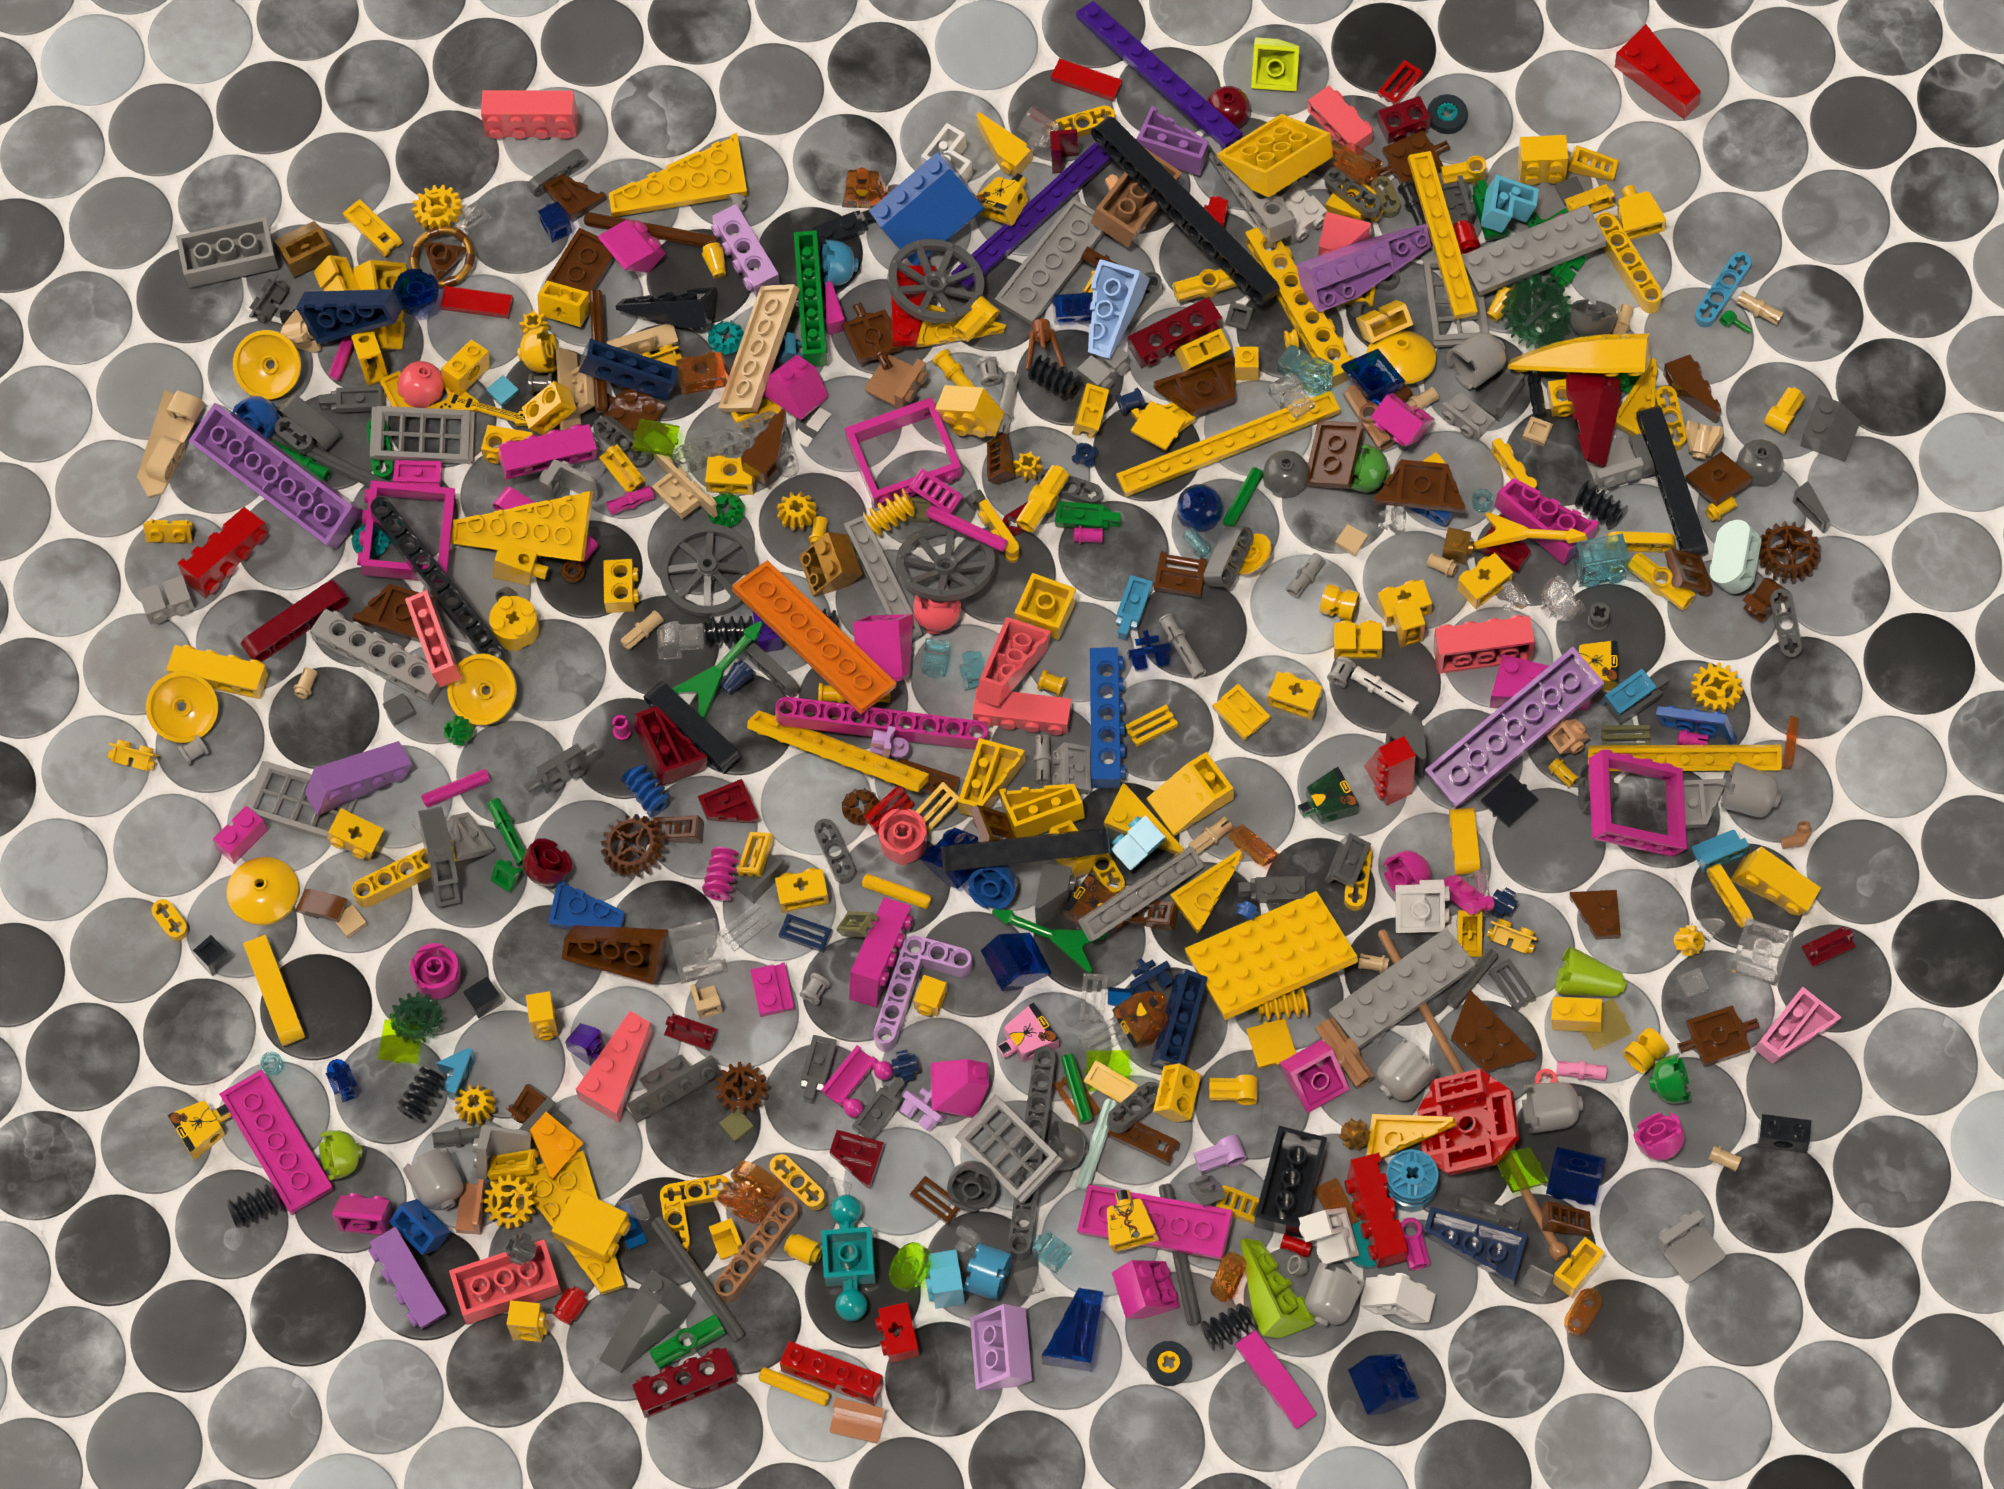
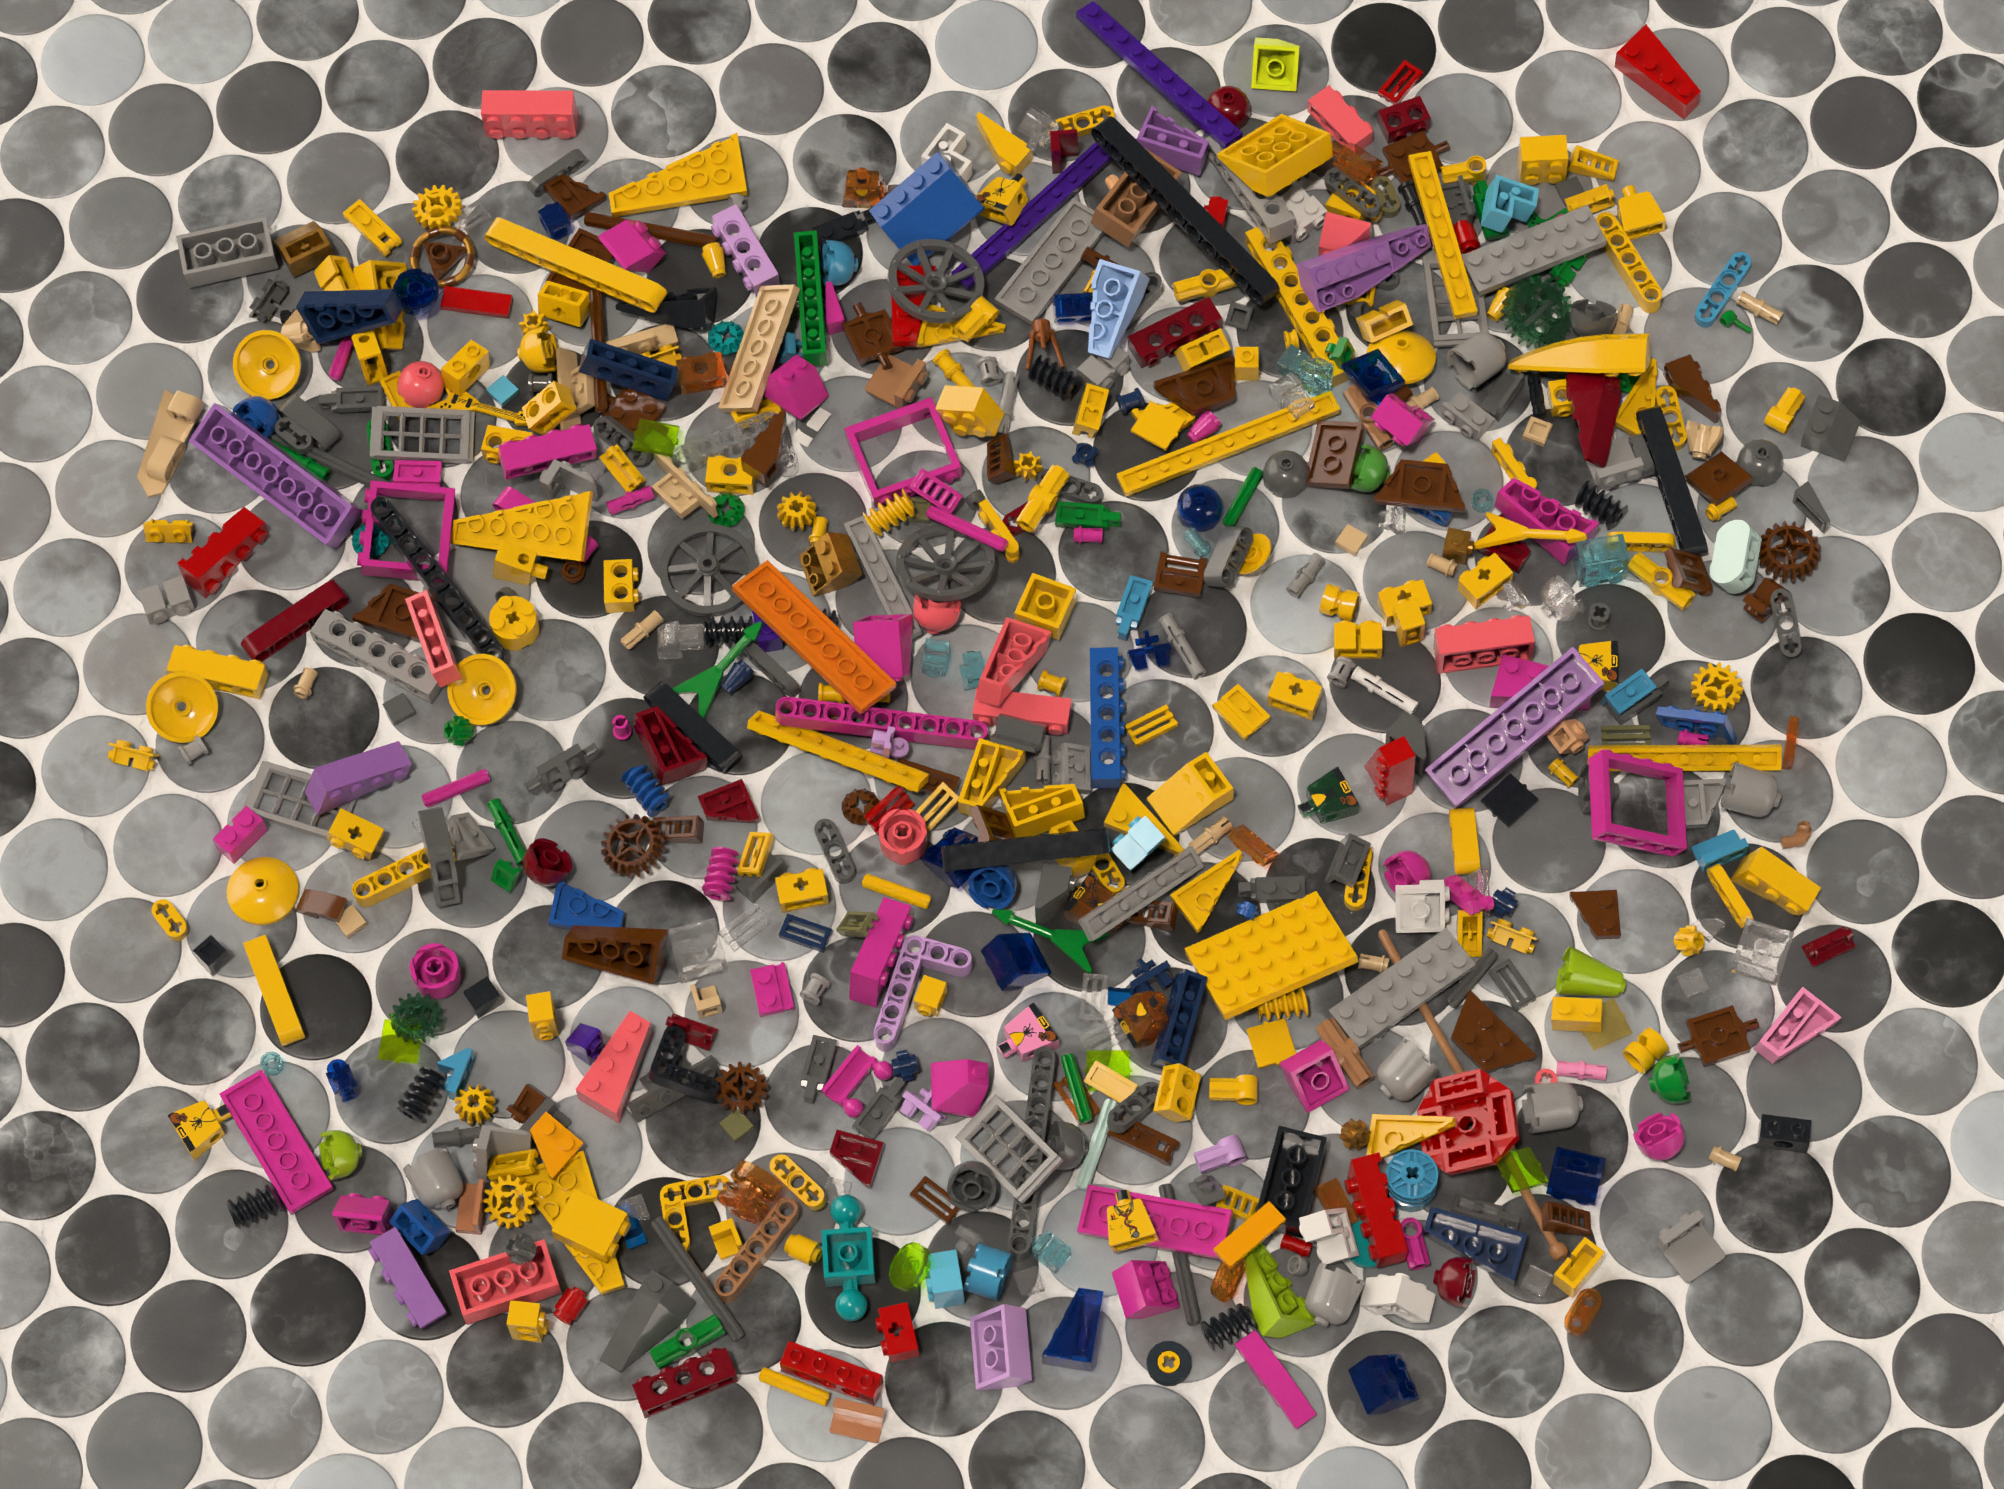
(575, 265): none -> yellow beam
(672, 1072): none -> black beam
(1019, 733): none -> dark grey panel
(1086, 80): red tile -> none
(1203, 427): none -> dark pink cone
(1249, 1235): none -> light orange tile
(1340, 352): none -> green tile
(1451, 104): black bush -> none
(1455, 1281): none -> dark red cylinder

